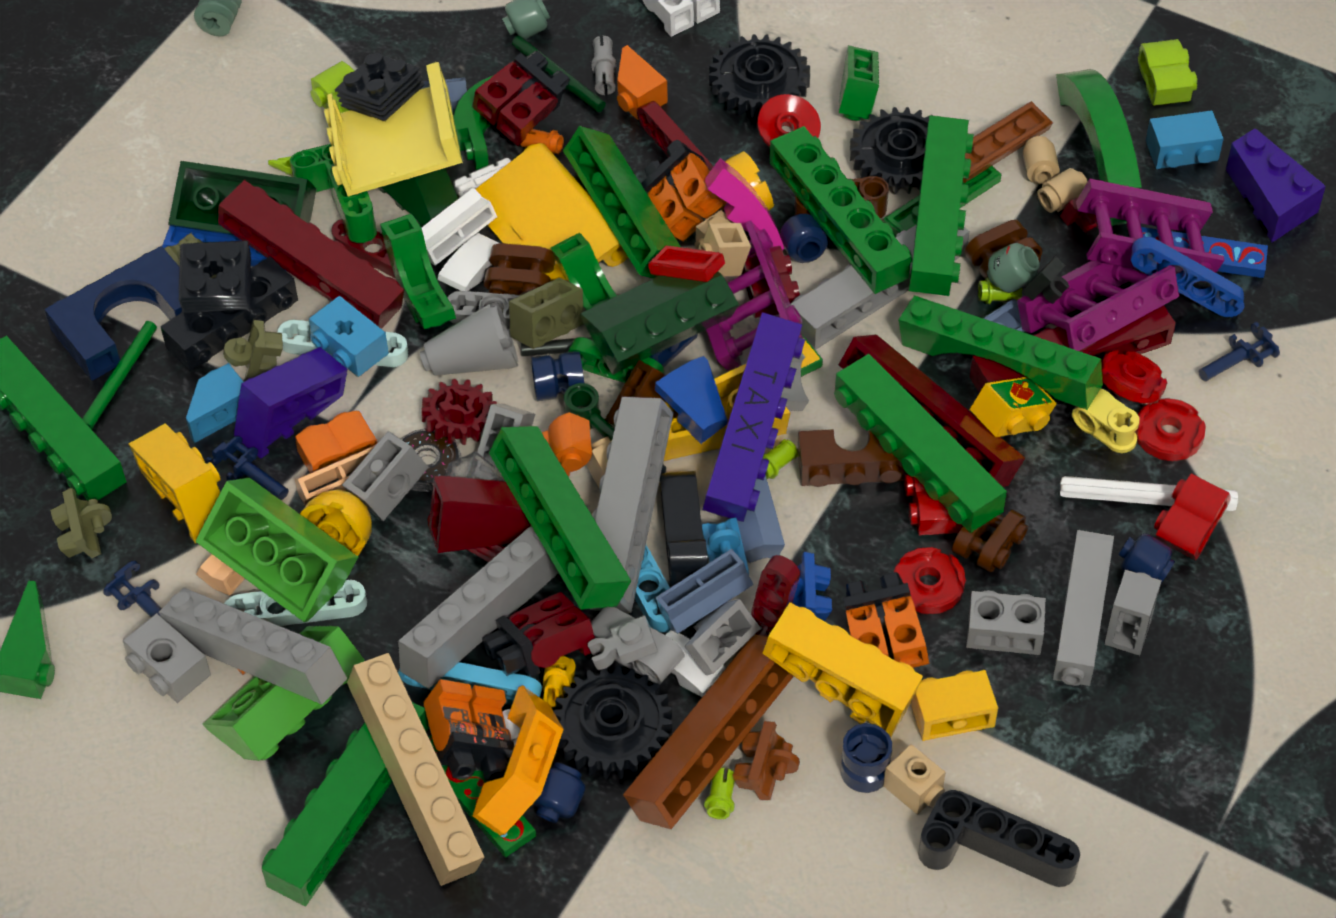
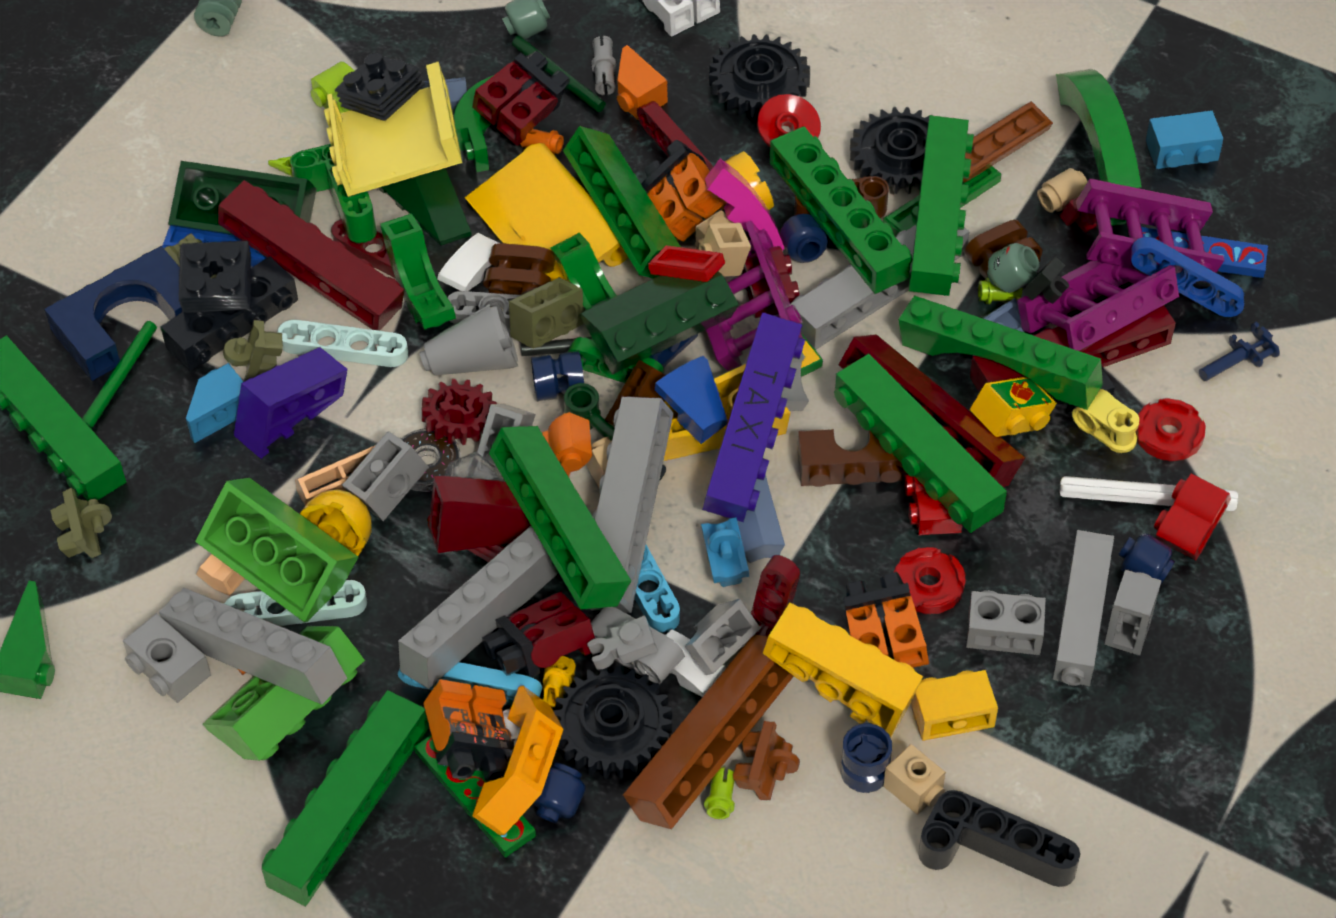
(140, 595): dark blue piece -> none
(178, 474): yellow wedge -> none
(245, 467): dark blue piece -> none
(334, 441): orange brick -> none
(348, 336): dark azure brick -> none
(415, 769): tan brick -> none
(457, 225): white piece -> none
(478, 177): white axle -> none
(682, 525): black beam -> none
(704, 591): sand blue piece -> none
(779, 457): lime pin -> none
(813, 578): blue hips -> none
(859, 83): green slope -> none
(996, 550): reddish brown brick -> none
(1040, 159): tan brick -> none
(1133, 376): red tile -> none
(1167, 72): lime brick -> none
(1273, 183): dark purple wedge -> none

